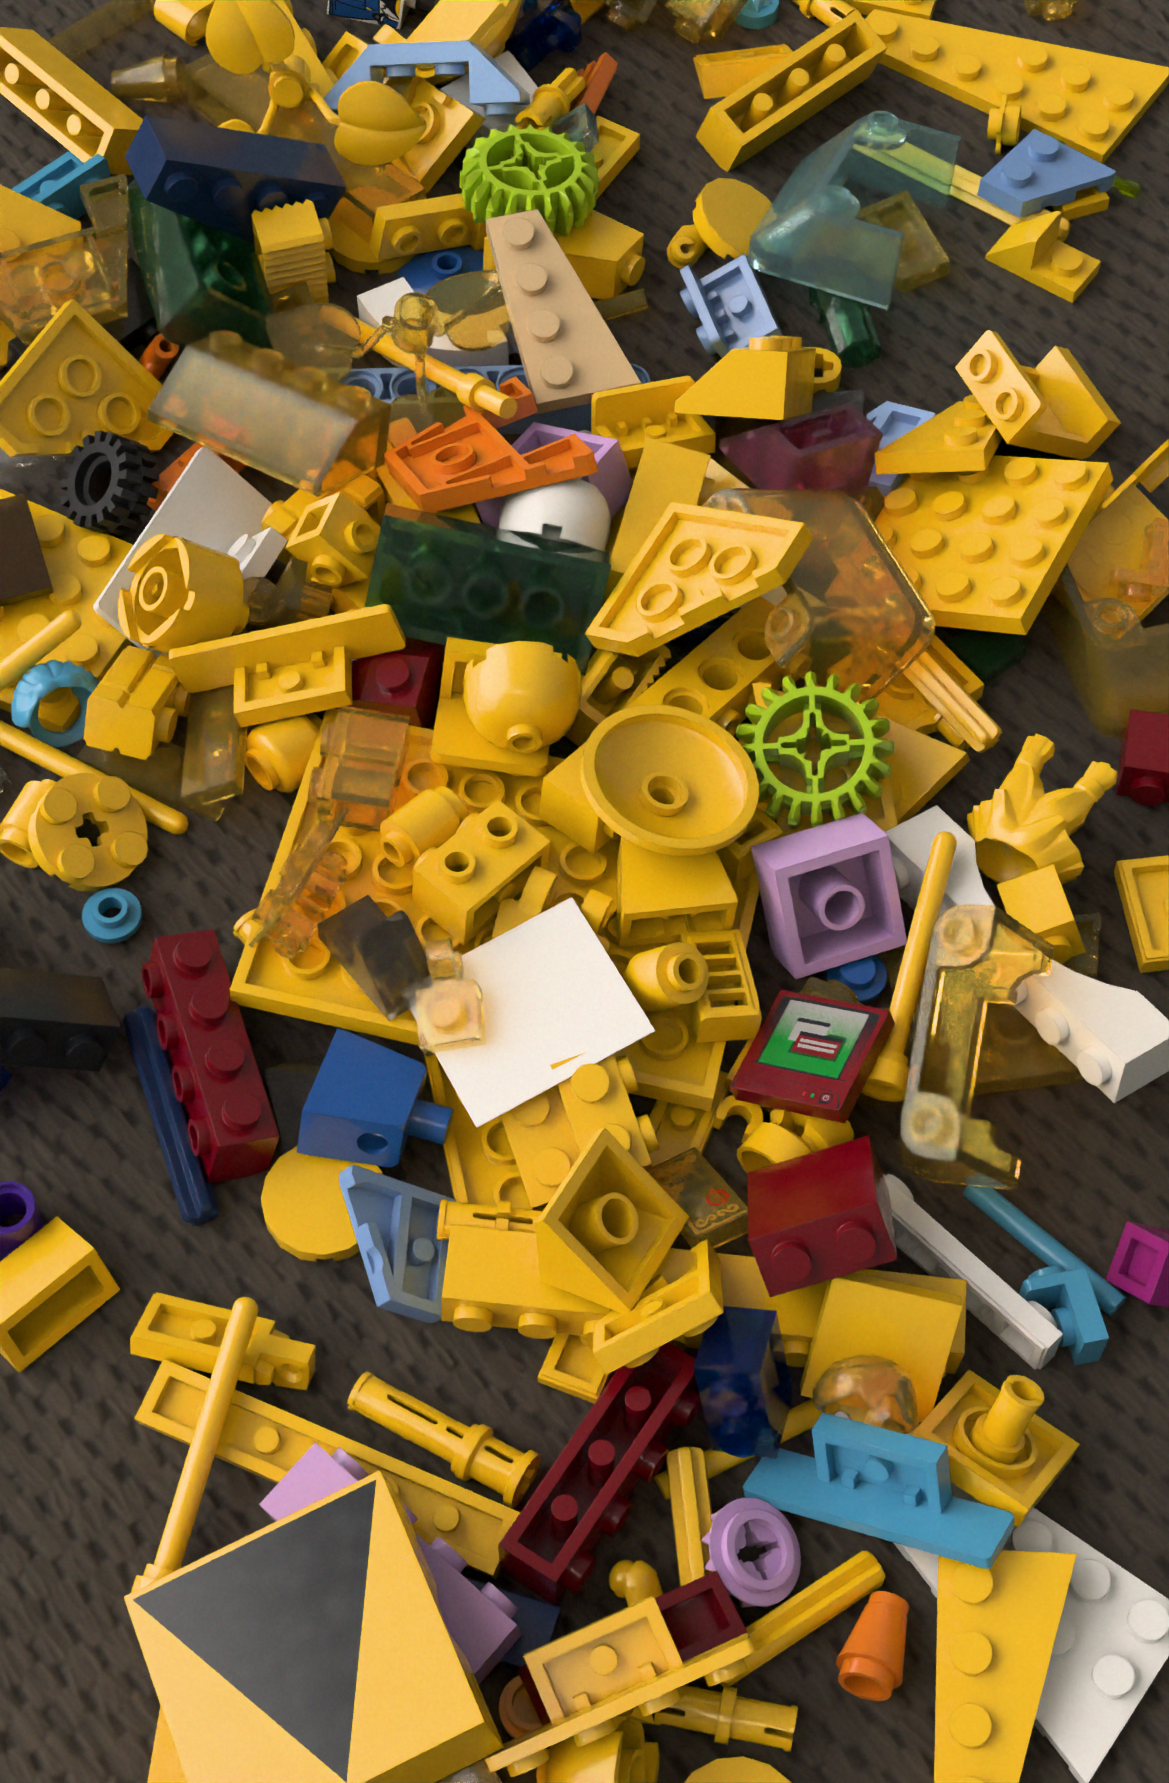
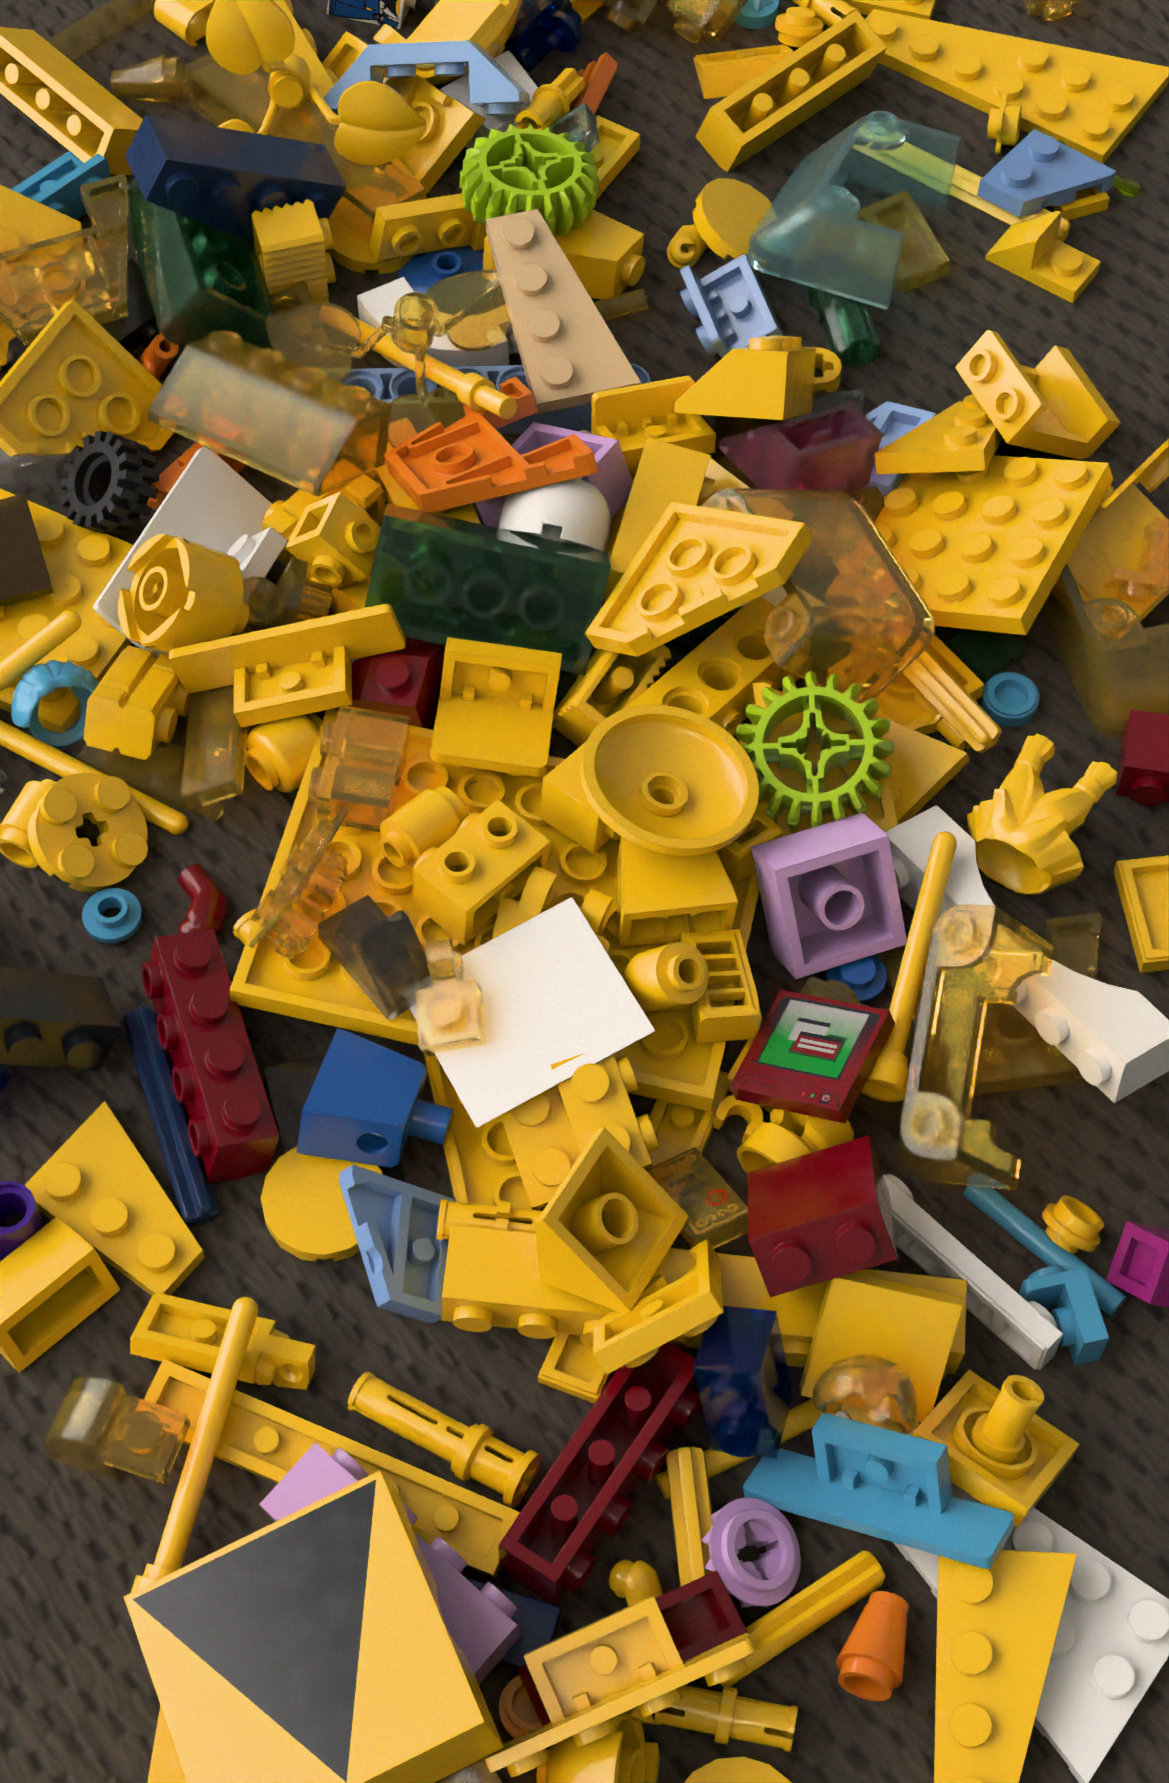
(109, 1429): none -> clear yellow brick
(117, 1205): none -> yellow wing
(208, 902): none -> dark red arm
(522, 695): yellow cylinder -> none
(798, 26): none -> yellow plate
(1010, 699): none -> dark azure tile
(1042, 907): yellow brick -> none
(1072, 1225): none -> yellow plate

